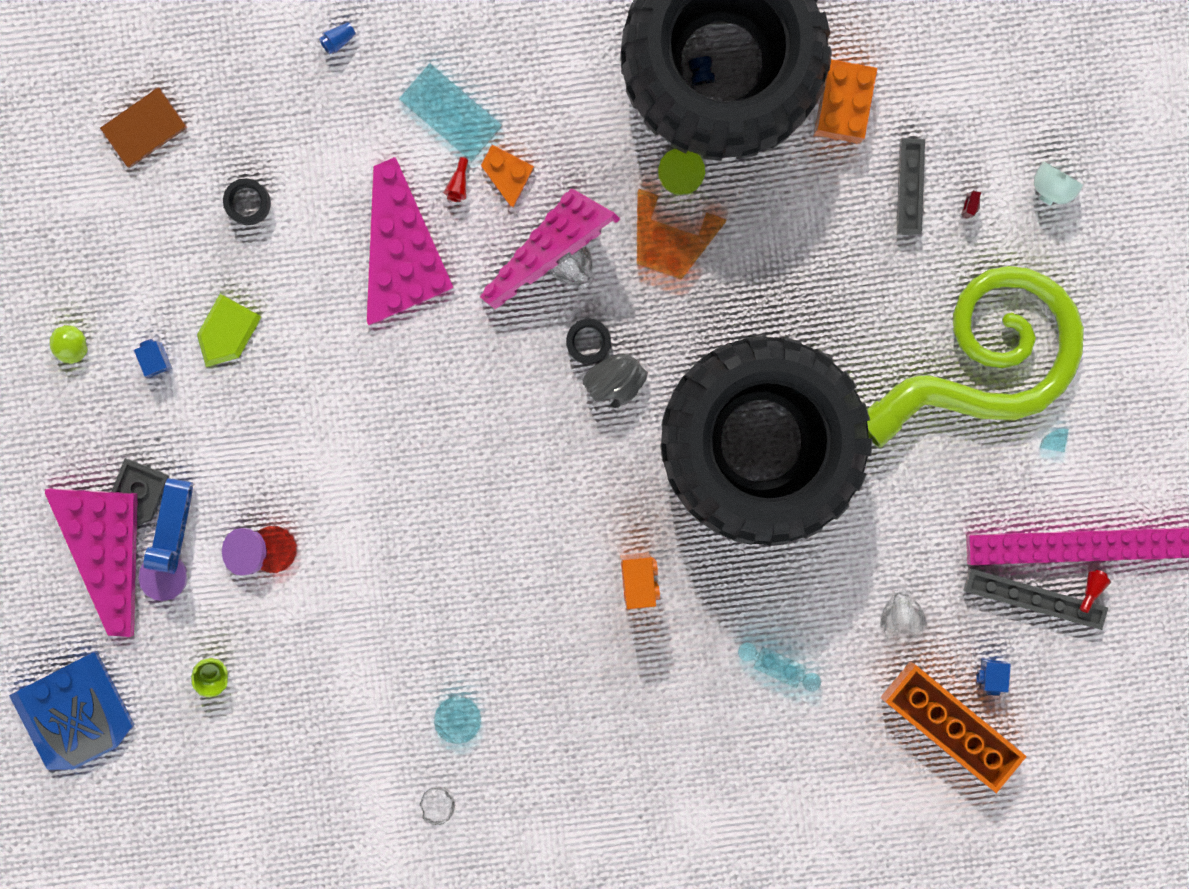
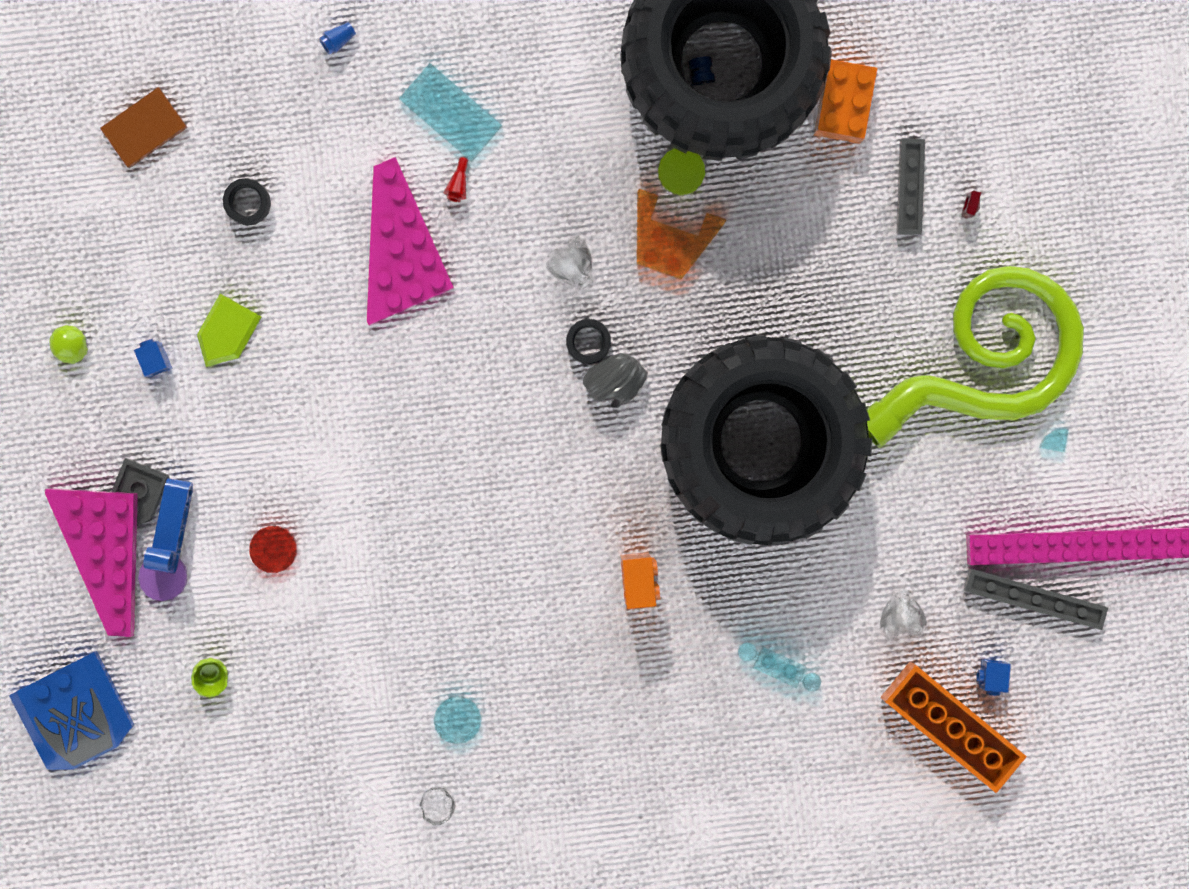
(243, 551): medium lavender tile -> none
(507, 173): orange wing -> none
(564, 230): dark pink wing -> none
(1055, 185): light aqua cylinder -> none
(1096, 583): red cone -> none

